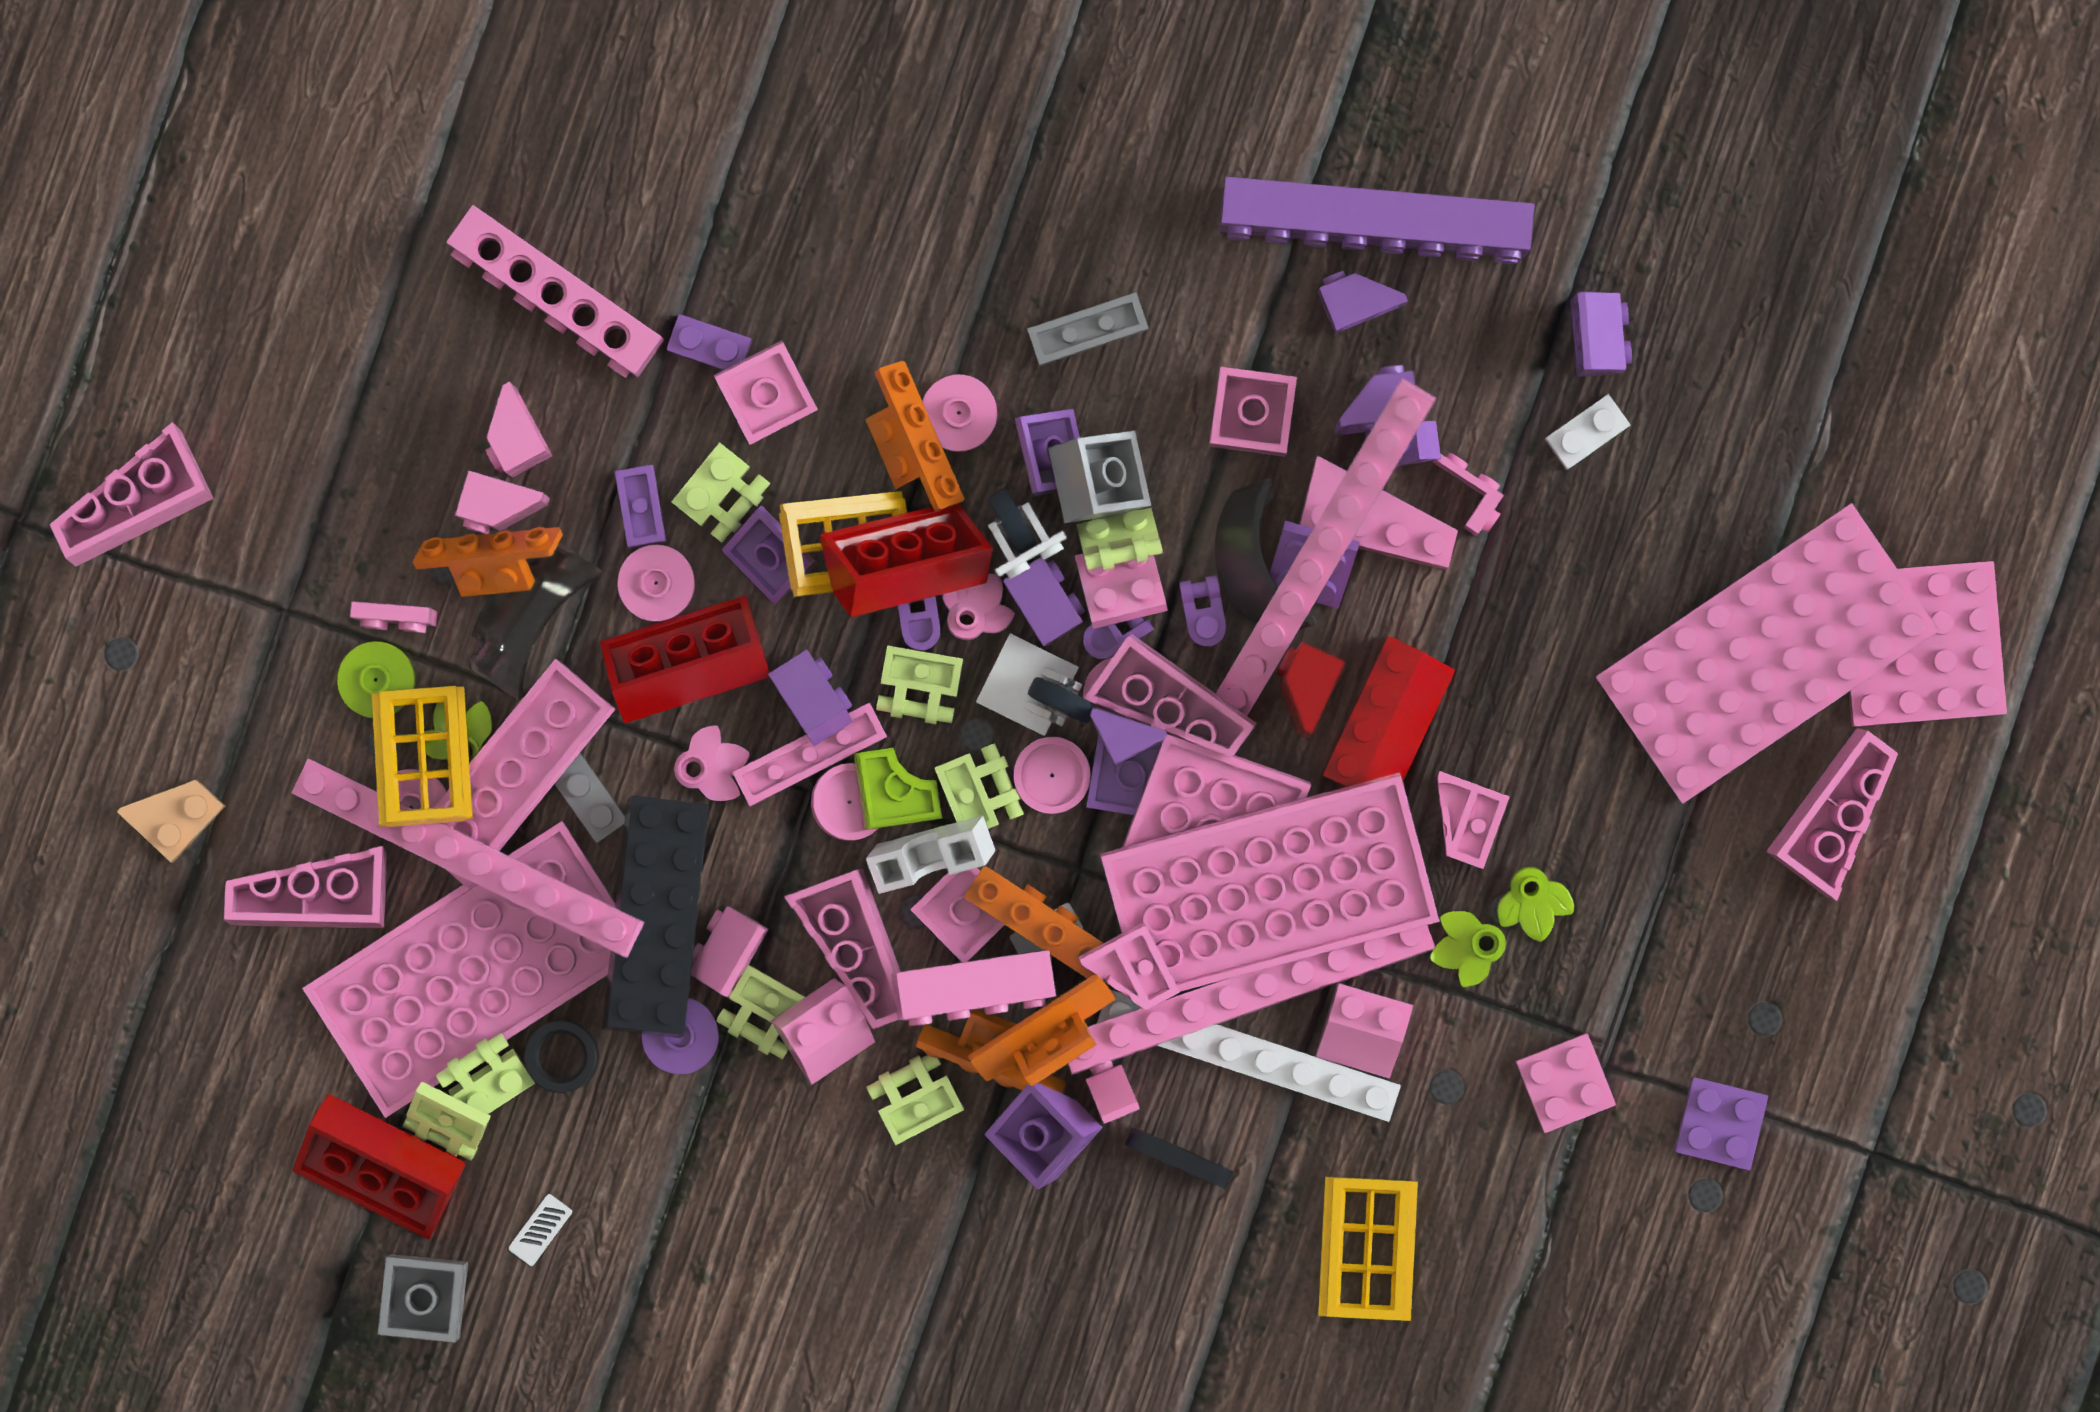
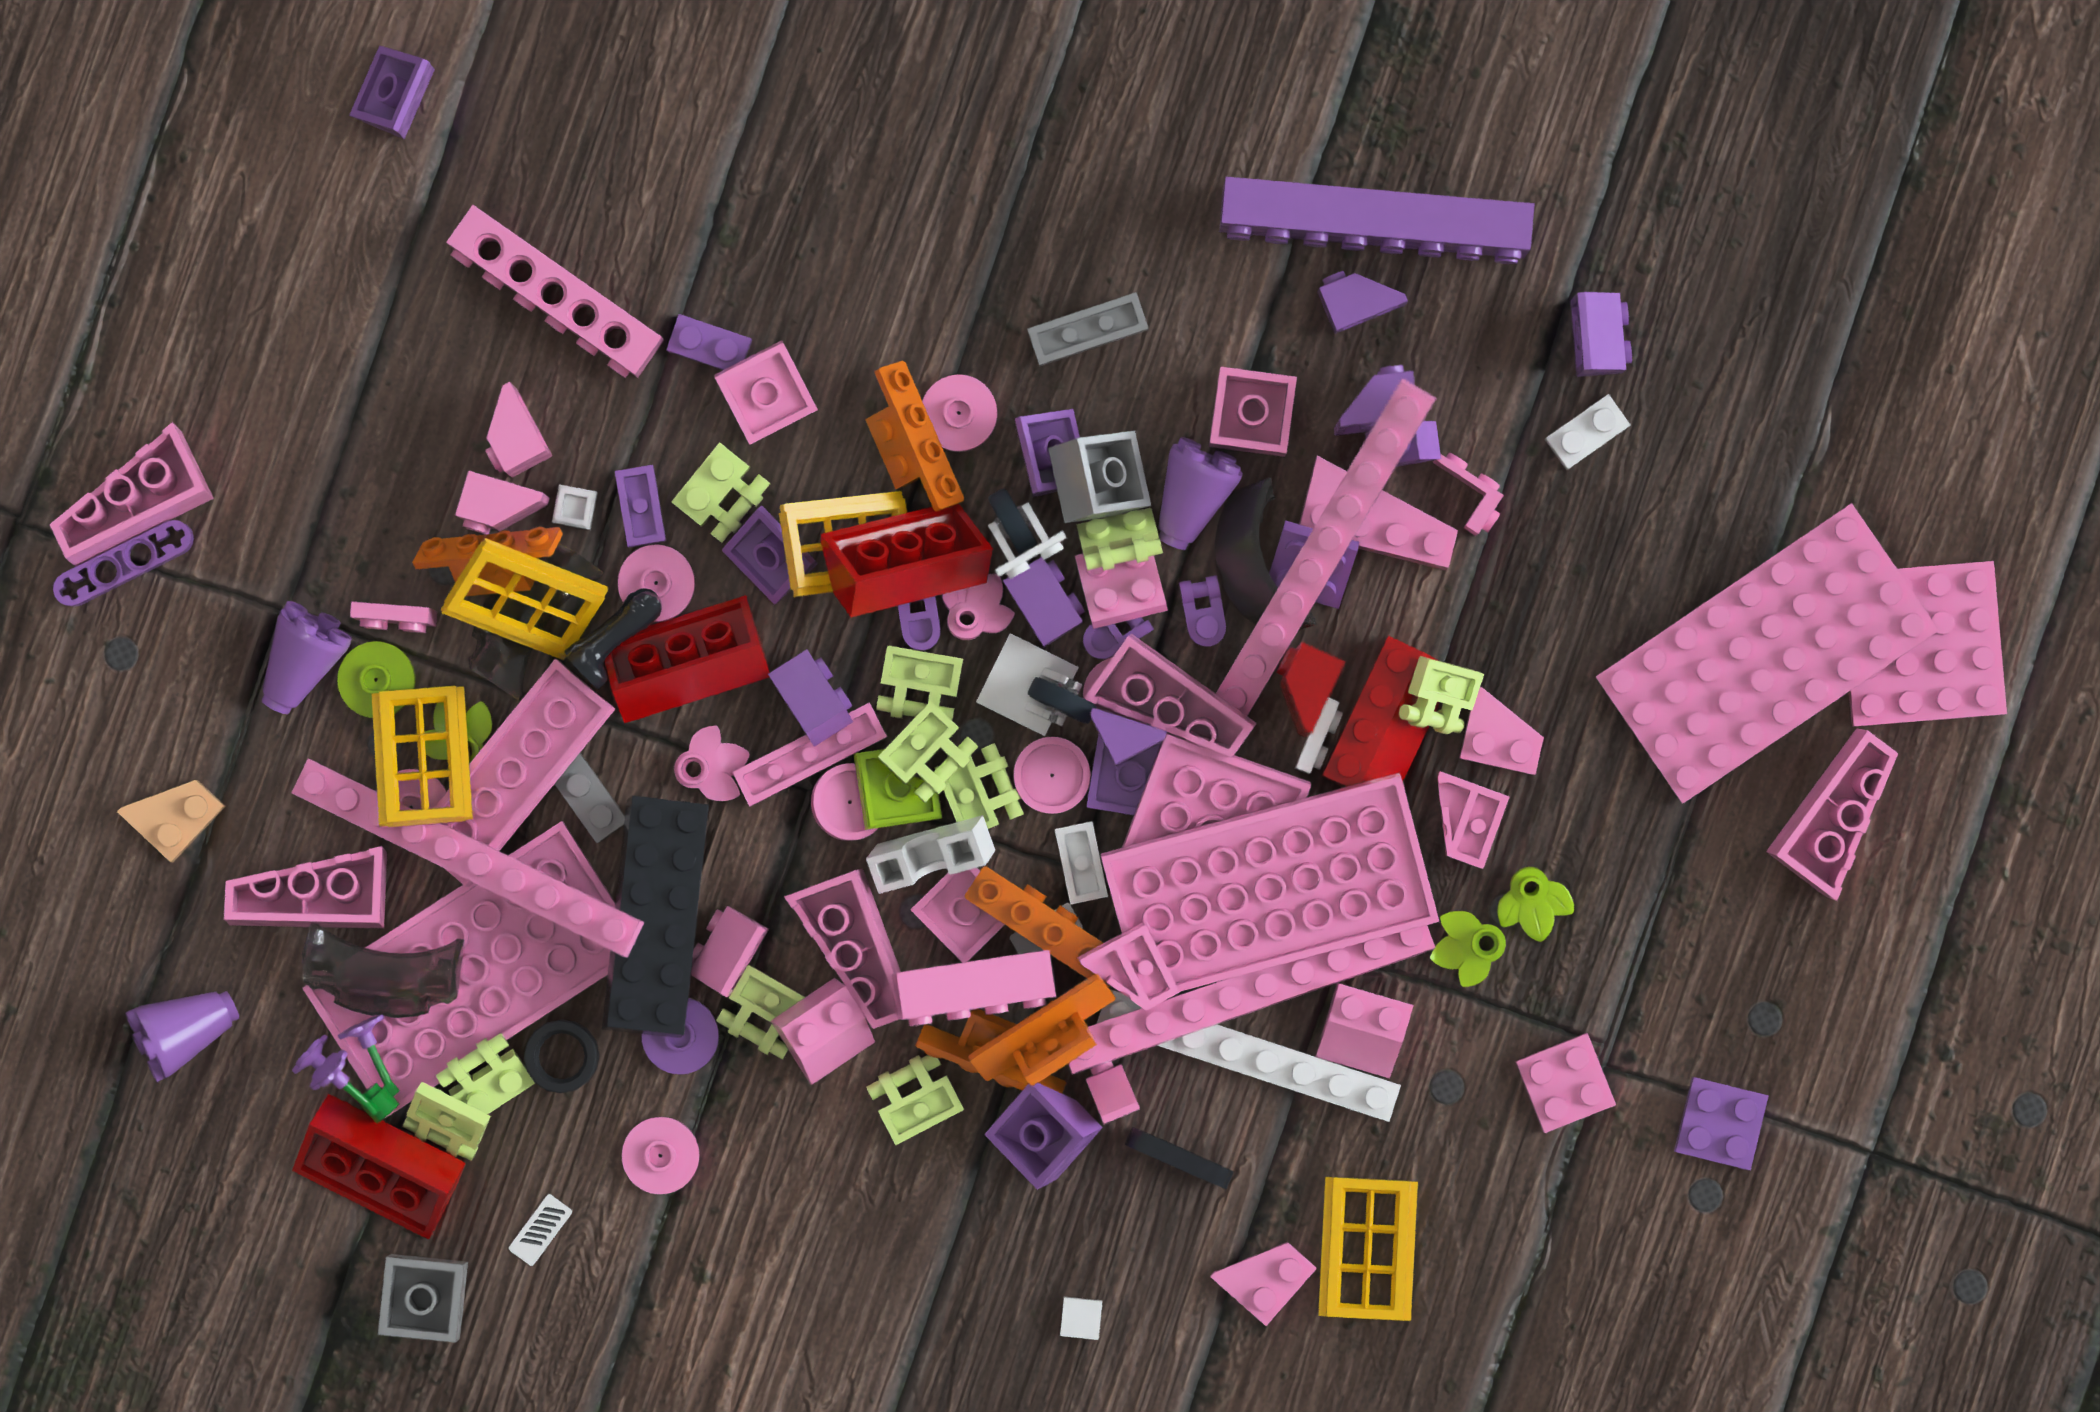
(121, 559): none -> medium lavender beam
(179, 1029): none -> medium lavender cone
(301, 655): none -> medium lavender cone
(375, 1100): none -> plant
(381, 981): none -> clear smoke windscreen
(392, 91): none -> medium lavender slope
(533, 568): none -> yellow piece
(574, 507): none -> white tile
(635, 615): none -> black piece
(678, 1157): none -> bright pink piece
(918, 744): none -> yellowish green plate
(1081, 862): none -> white plate
(1081, 1318): none -> white tile
(1194, 491): none -> medium lavender cone
(1266, 1280): none -> bright pink wing
(1313, 751): none -> white plate
(1444, 683): none -> yellowish green plate
(1500, 737): none -> bright pink wing

